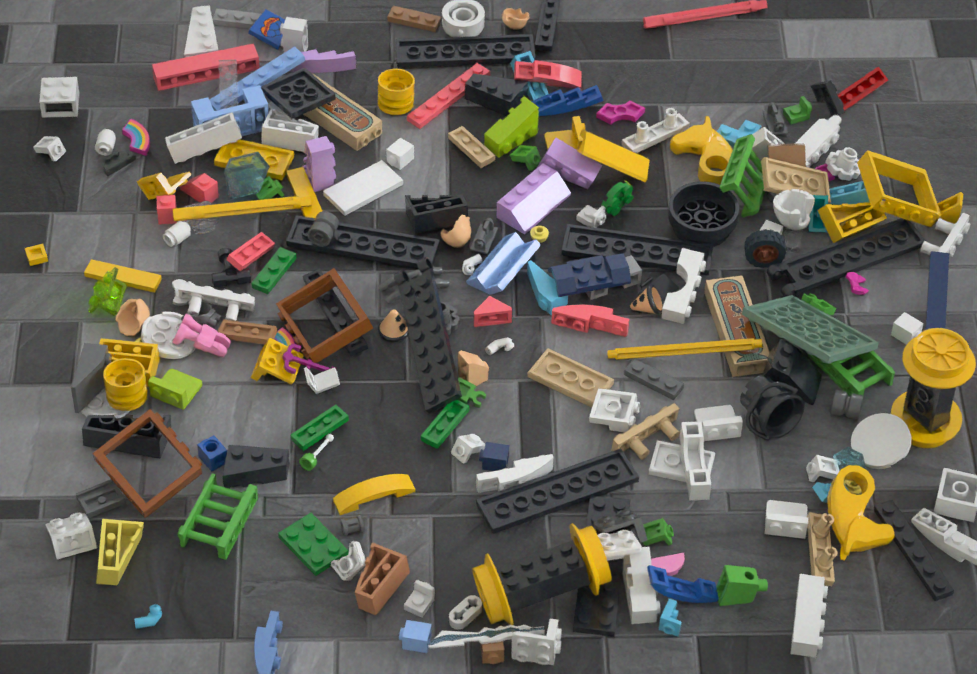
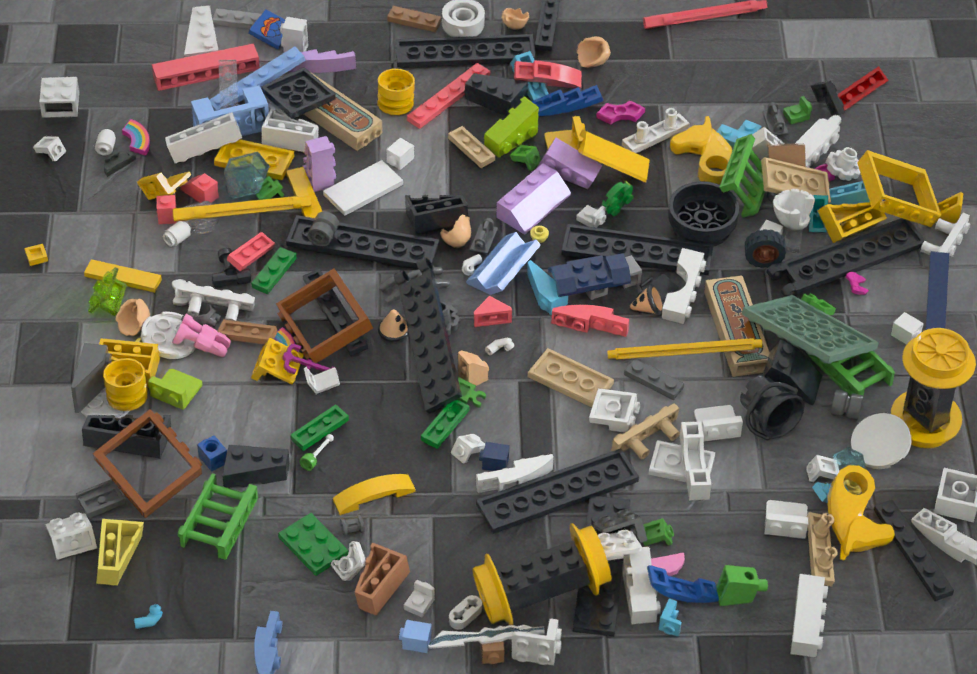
(593, 52): none -> light nougat hair

